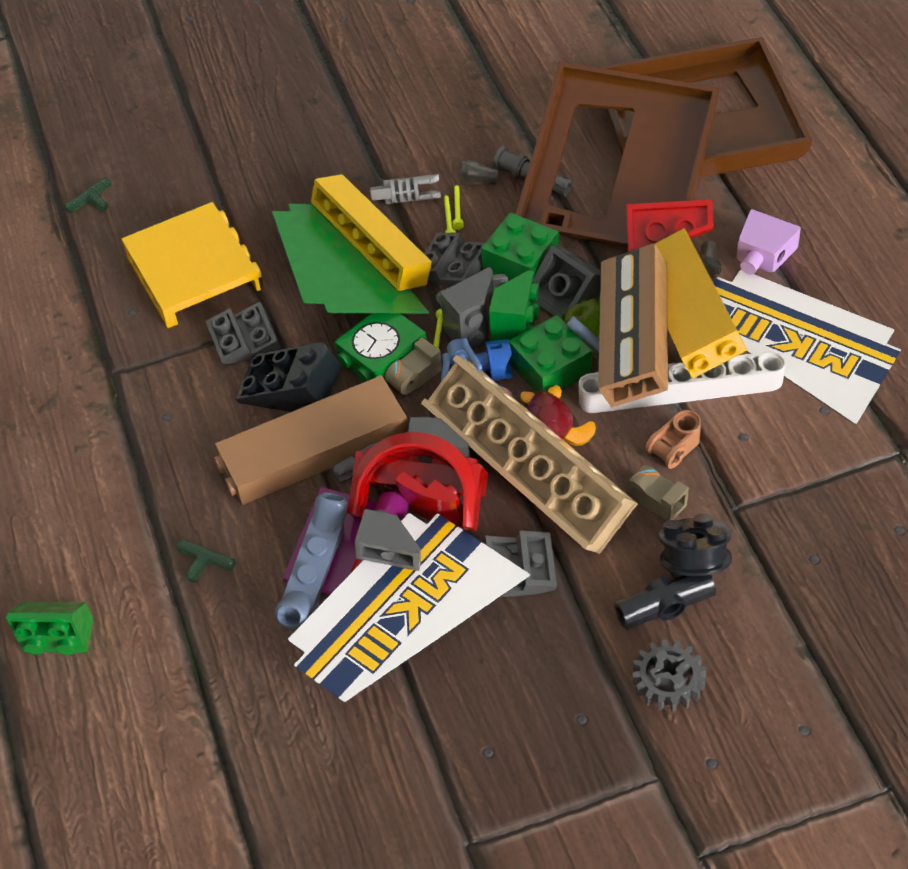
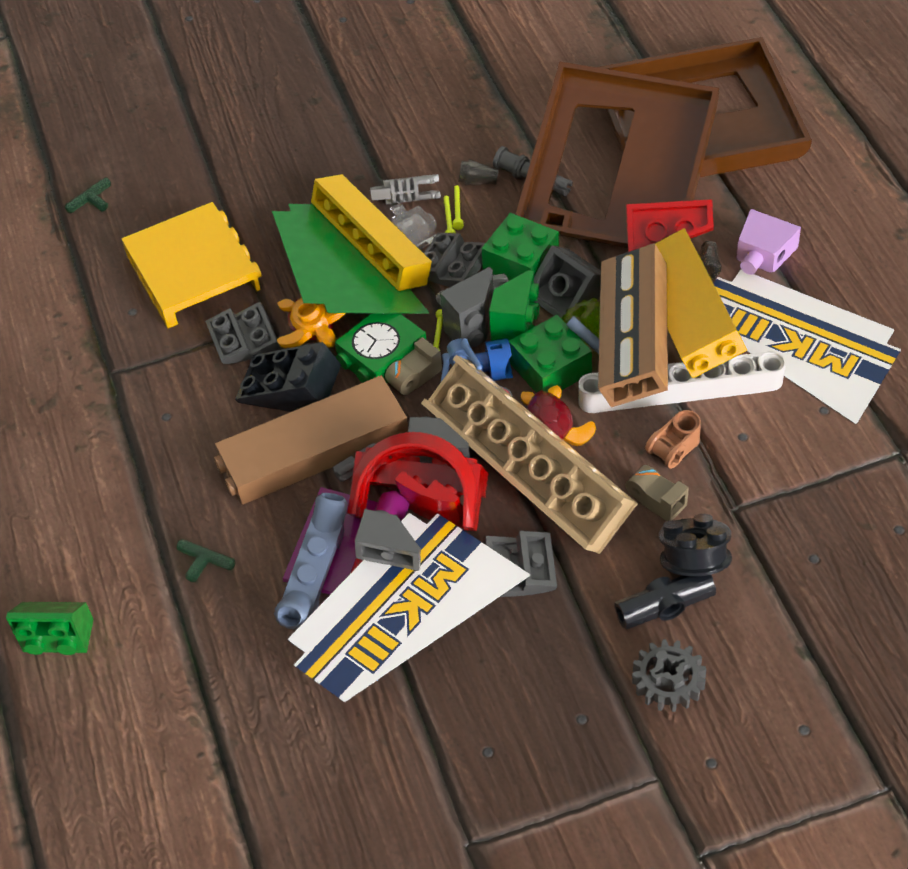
(308, 323): none -> light orange animal
(414, 224): none -> clear brick

